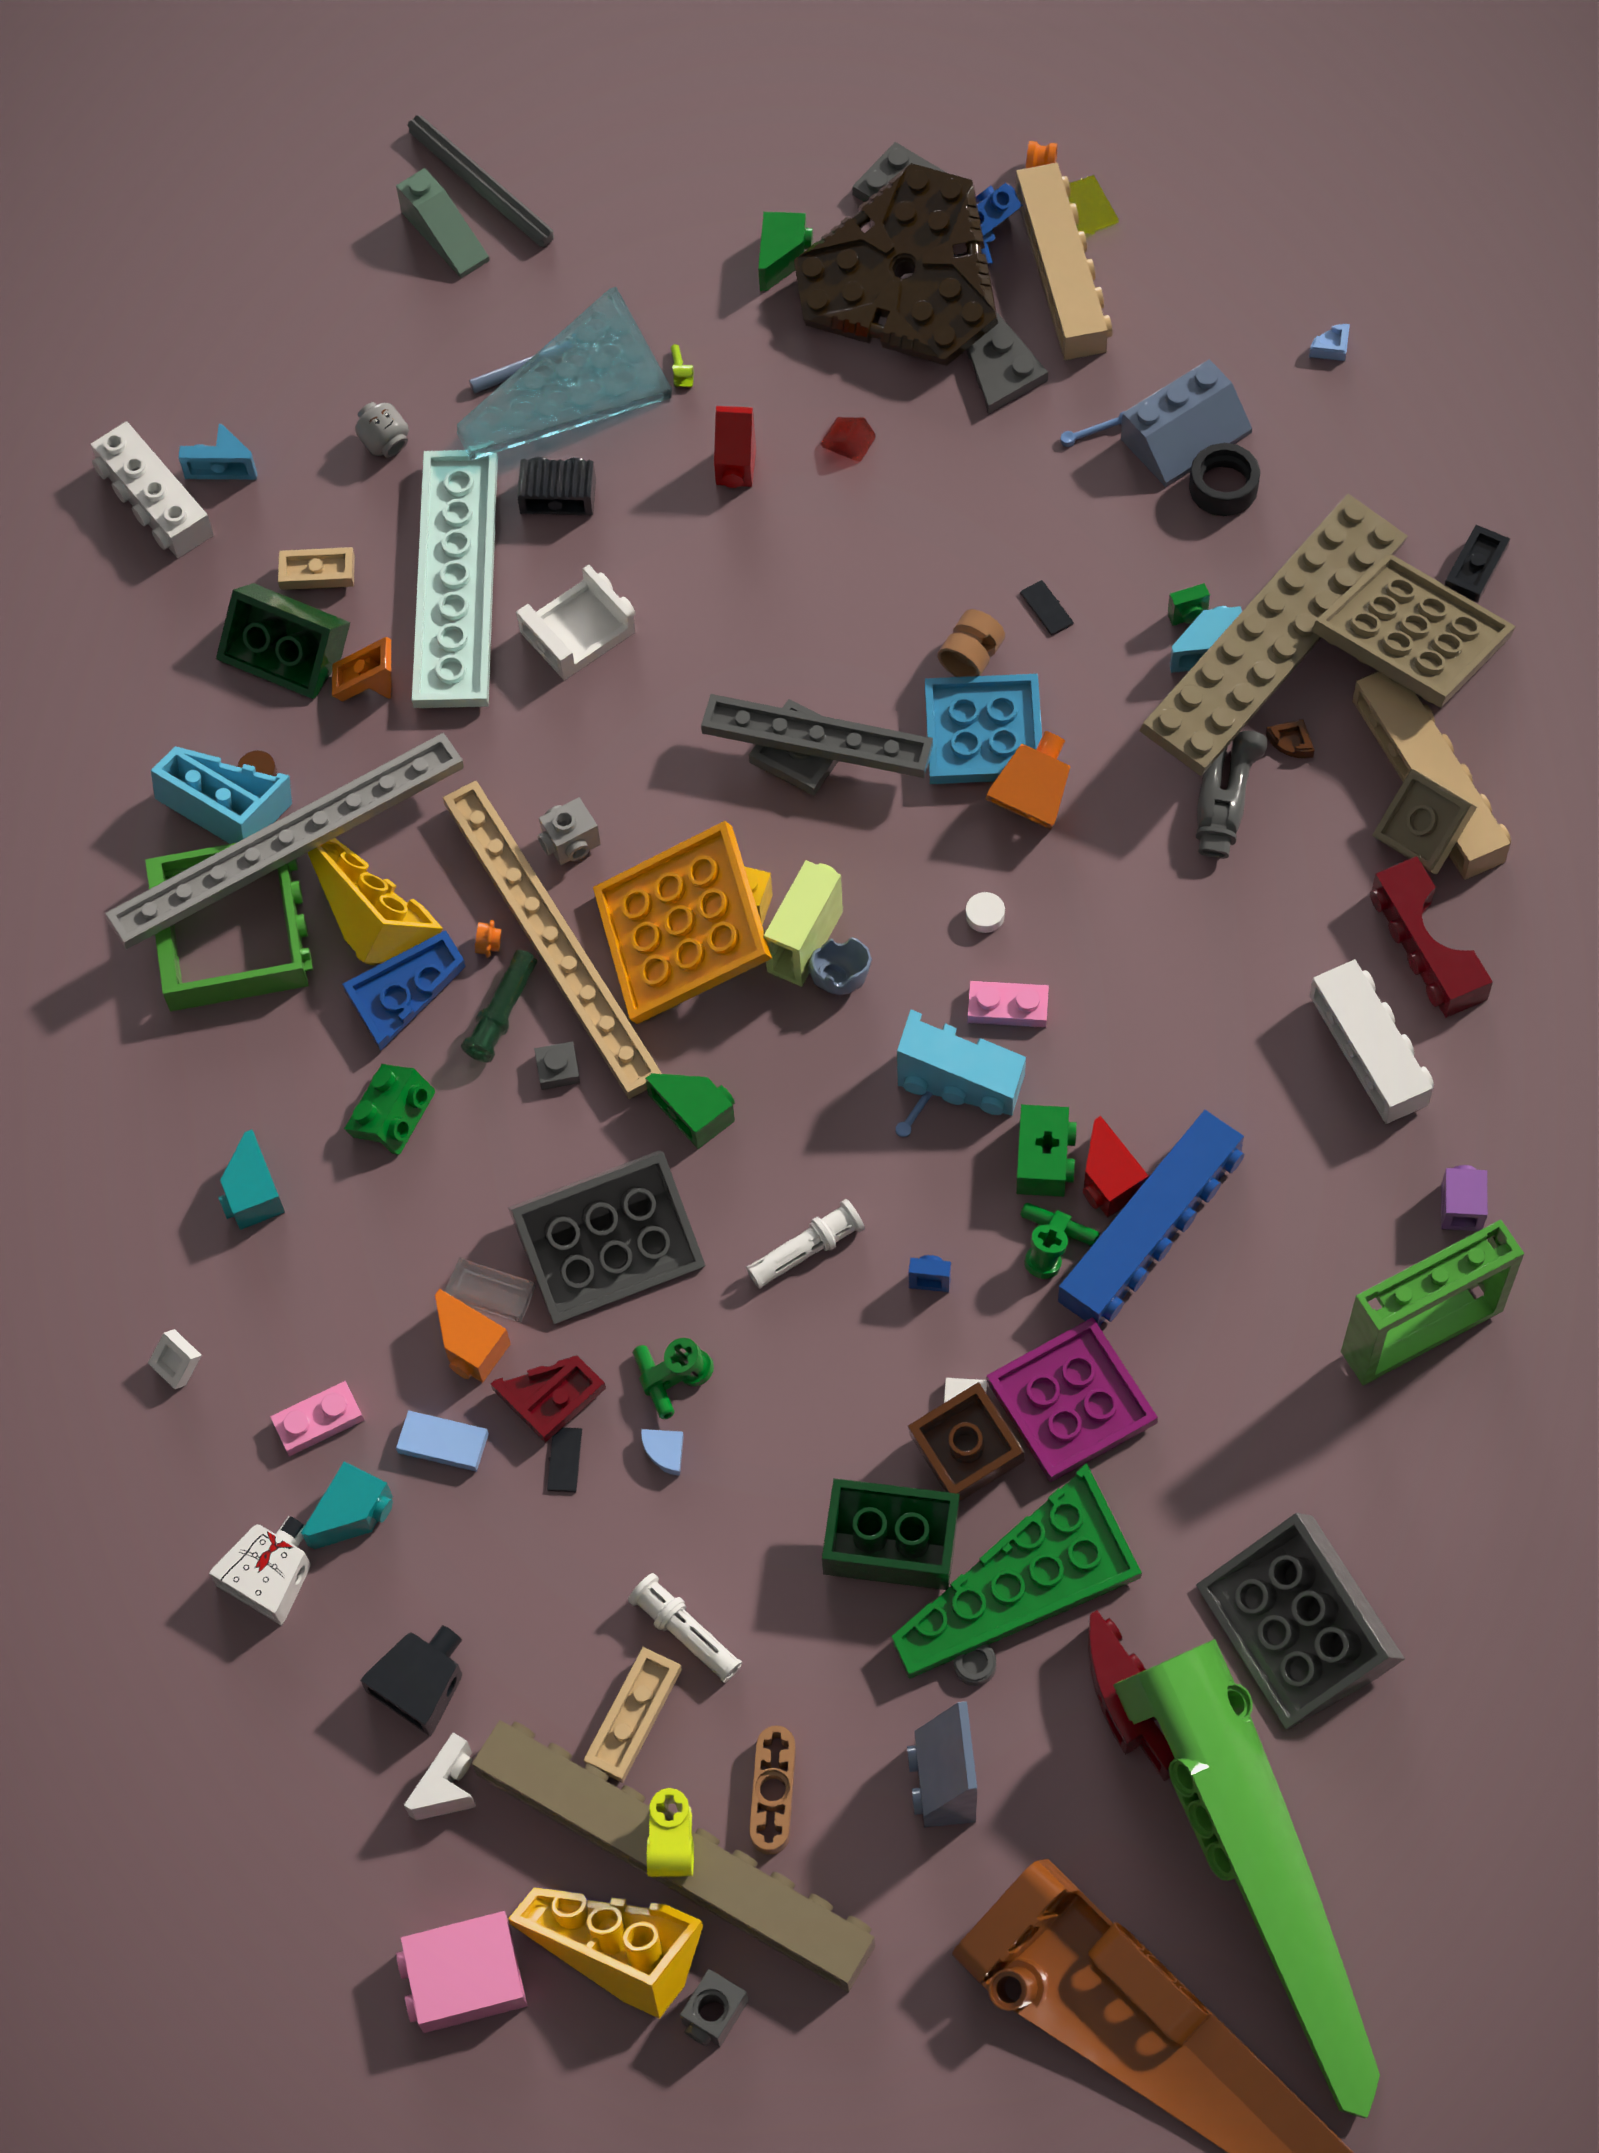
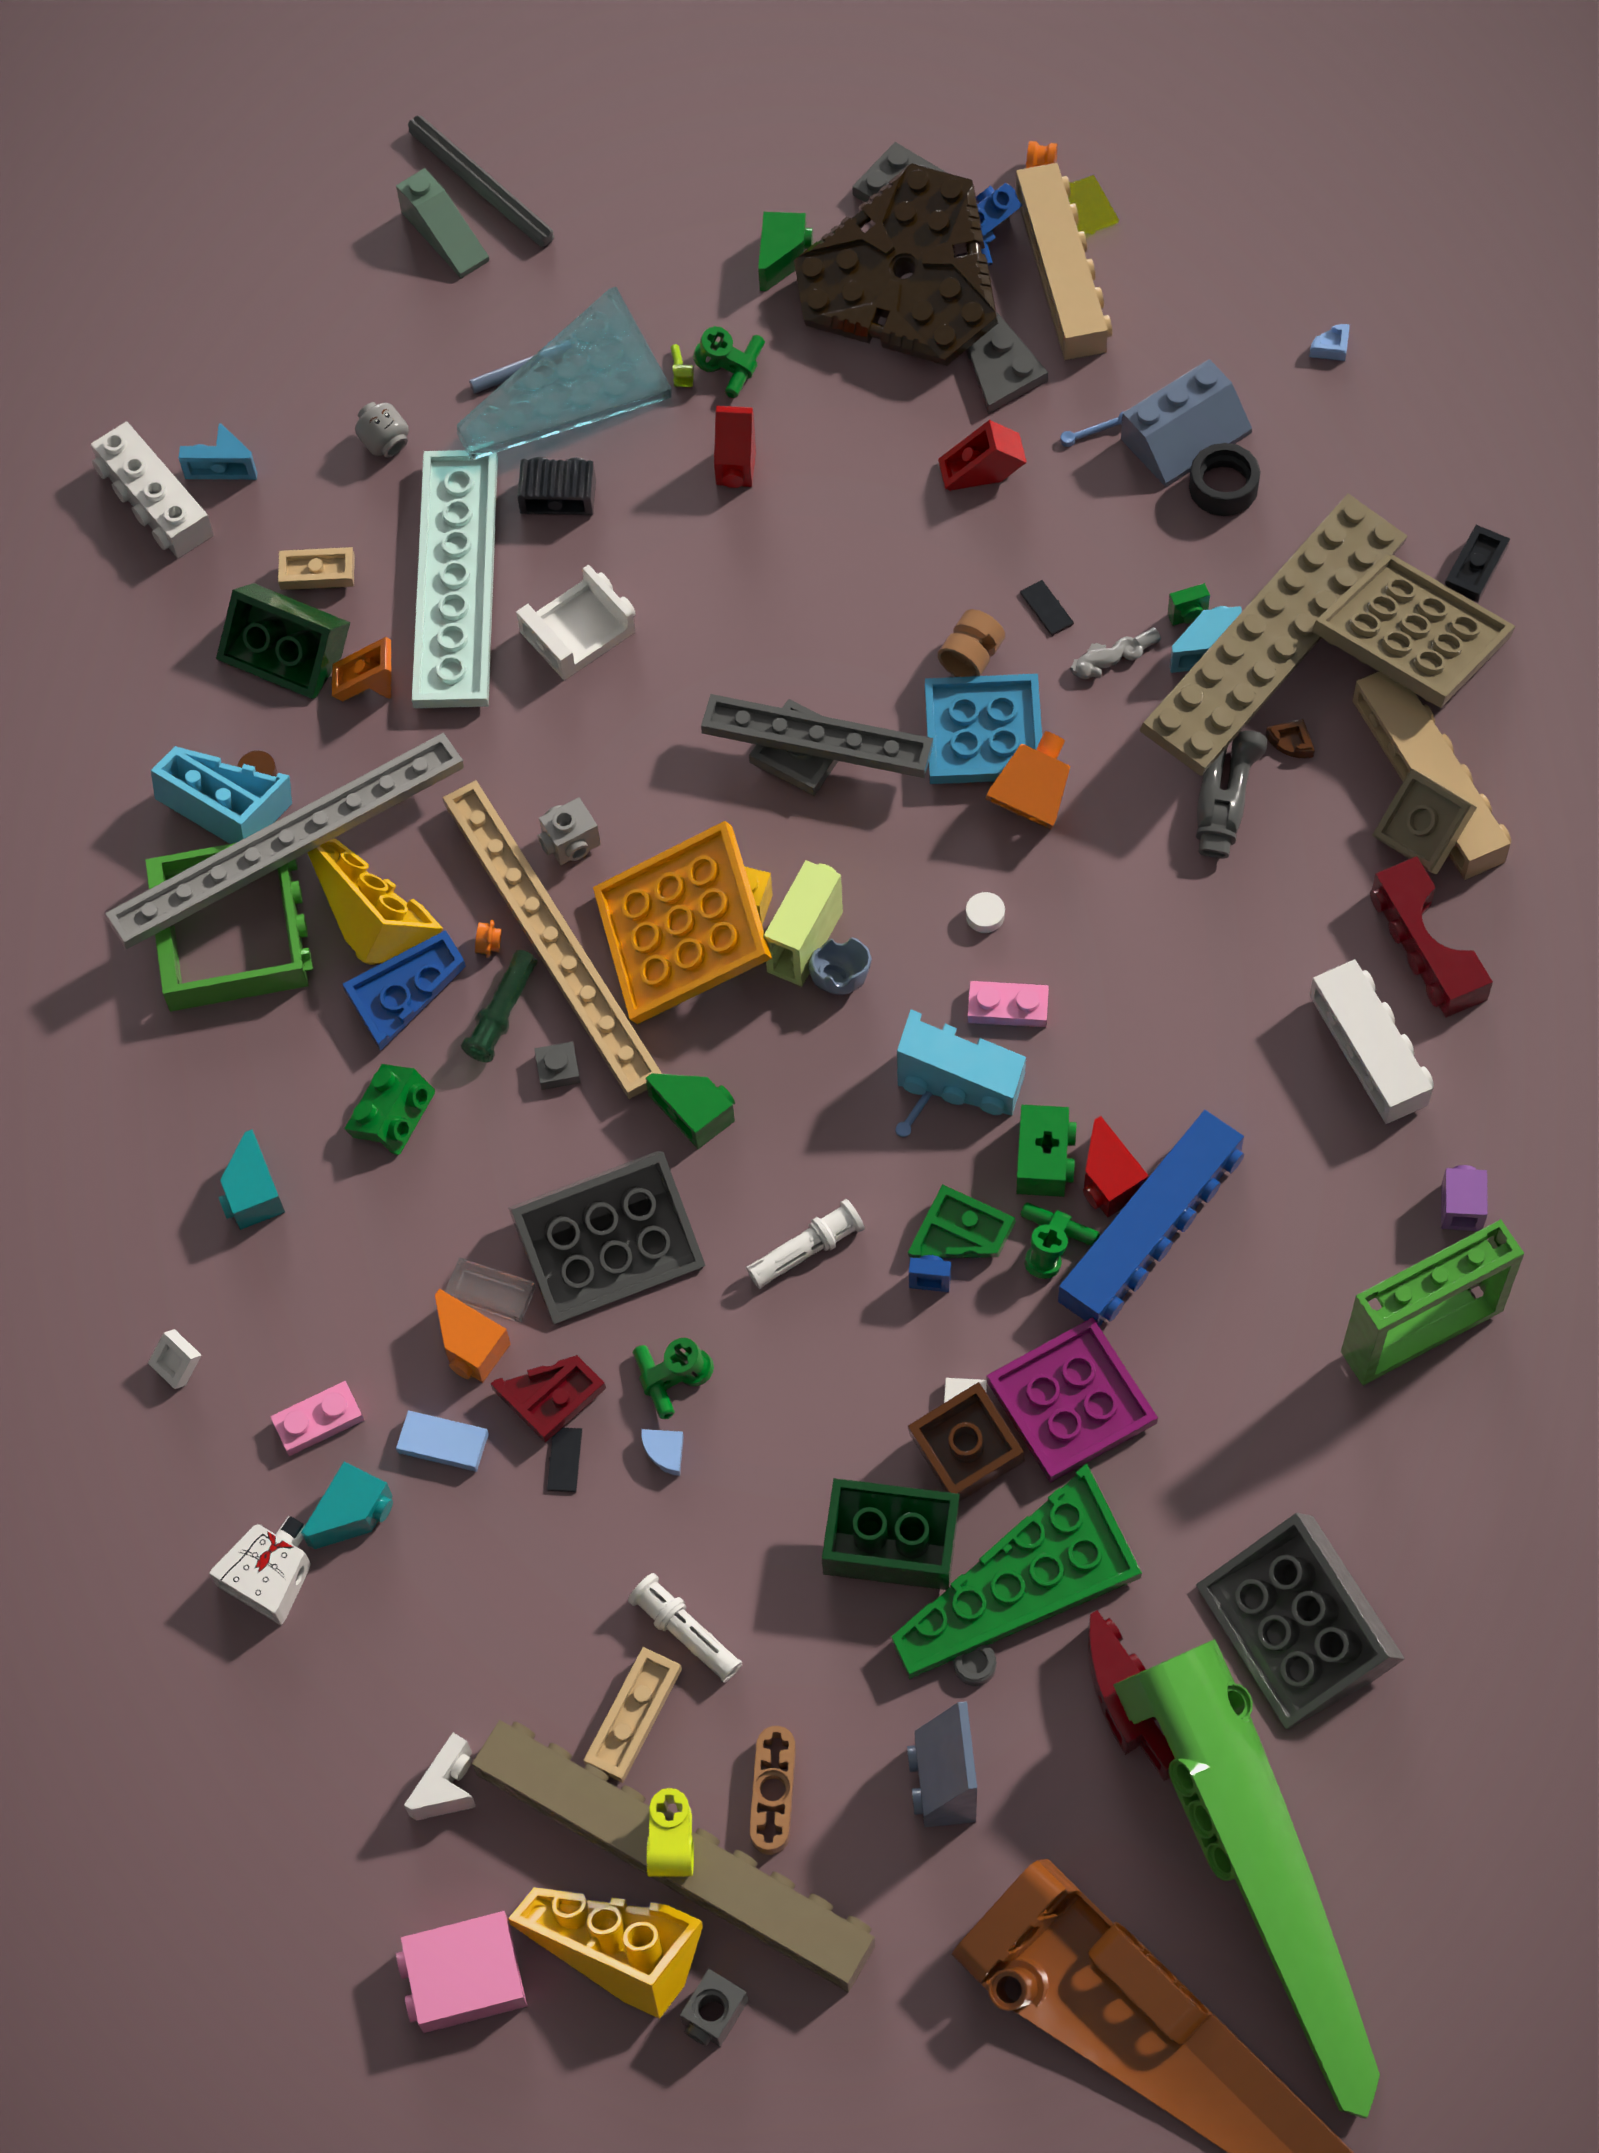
(417, 1678): black torso -> none
(727, 357): none -> green piece
(849, 437): clear red slope -> none
(961, 1228): none -> green wing
(982, 457): none -> red slope
(1101, 657): none -> light grey animal

